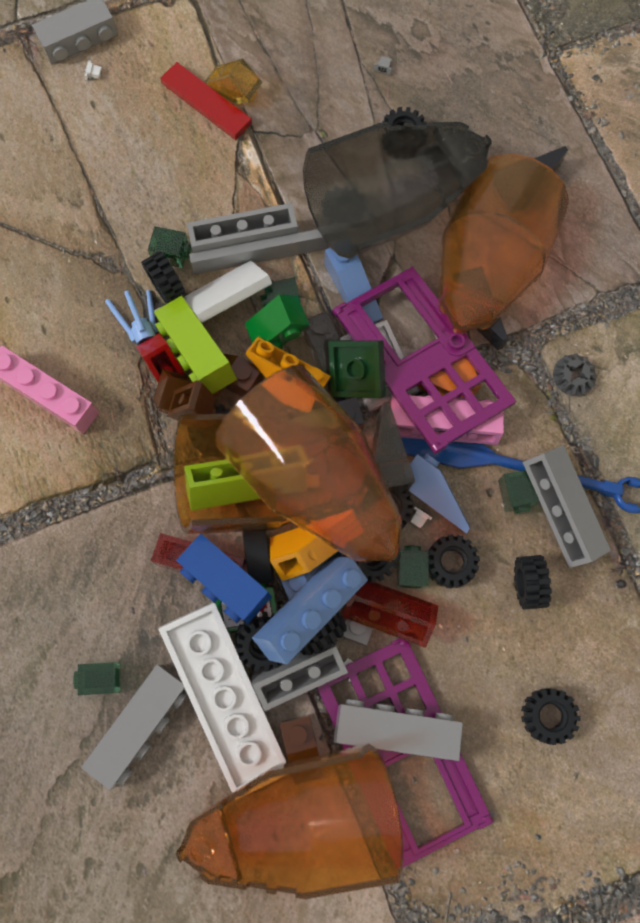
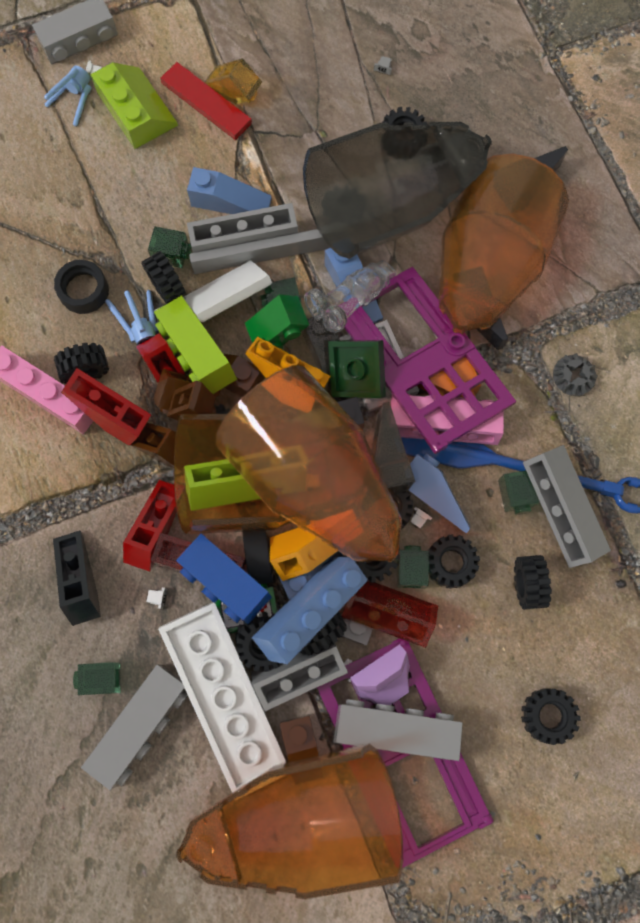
(72, 270): none -> black tyre
(75, 82): none -> light blue plant
(75, 579): none -> black slope
(87, 358): none -> black tyre
(106, 407): none -> red slope
(133, 103): none -> lime slope
(153, 519): none -> red slope
(157, 443): none -> reddish brown slope
(157, 597): none -> white piece
(224, 194): none -> medium blue slope
(362, 285): none -> clear piece
(384, 679): none -> lavender slope

